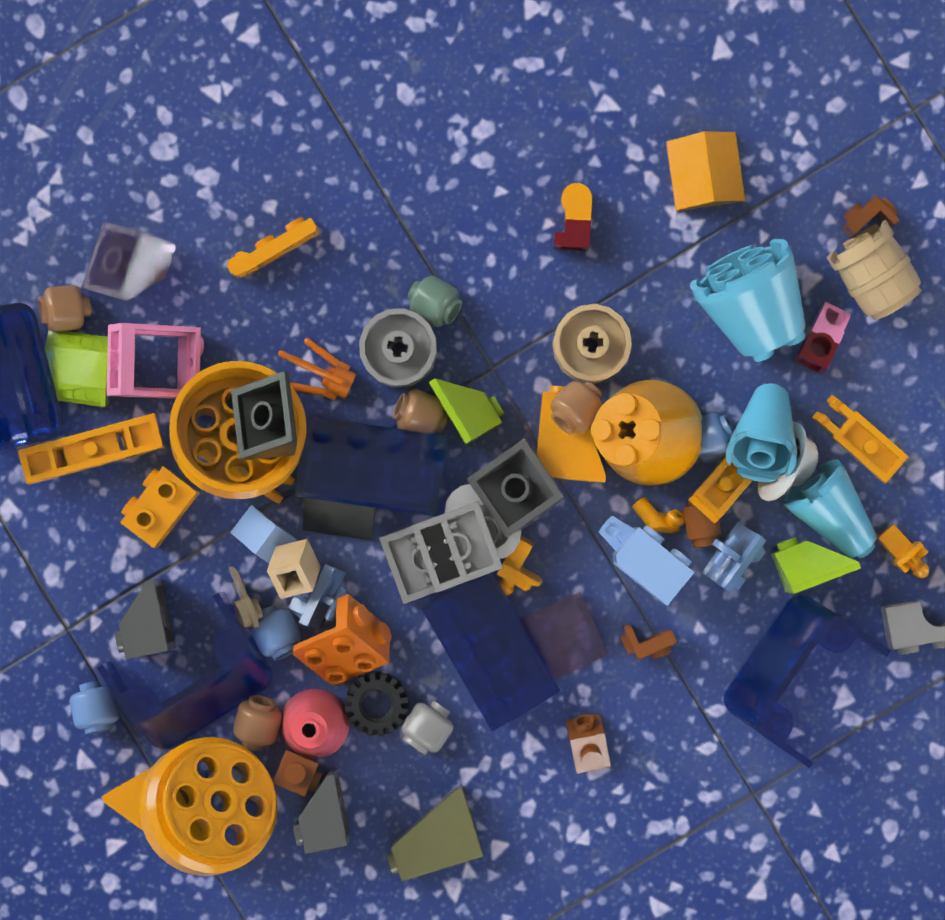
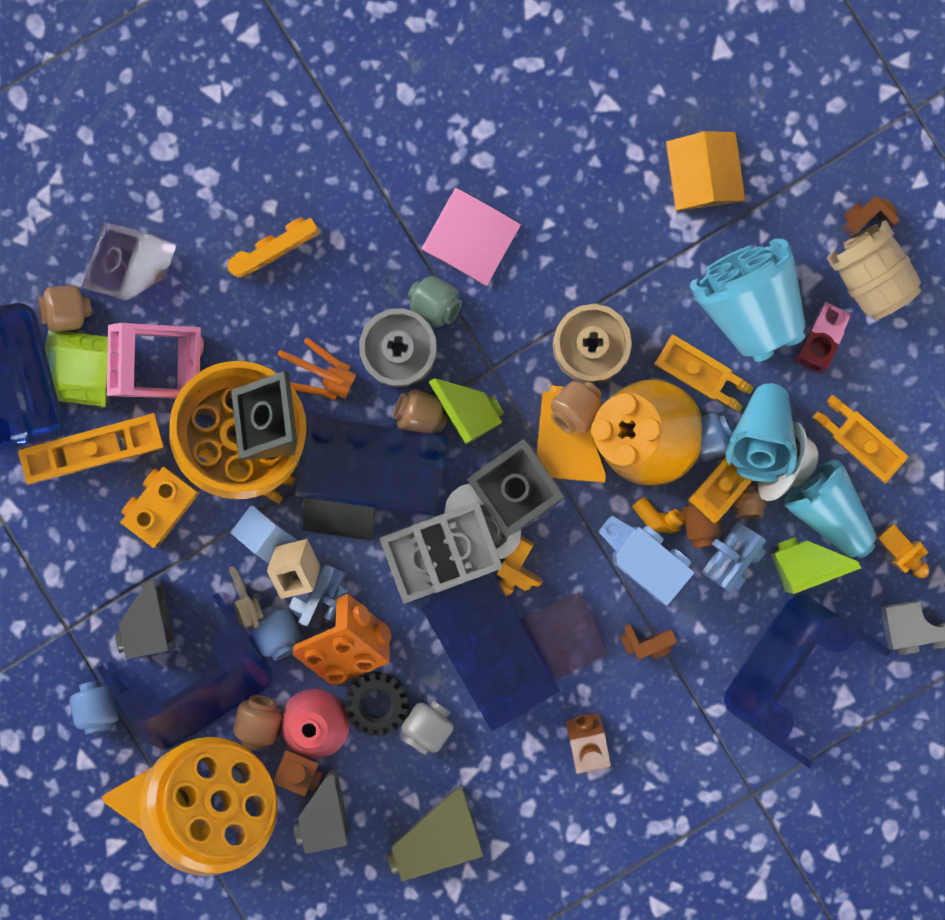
(470, 236): none -> bright pink slope
(577, 205): leg -> none
(700, 372): none -> light orange hinge
(749, 504): none -> medium nougat plate

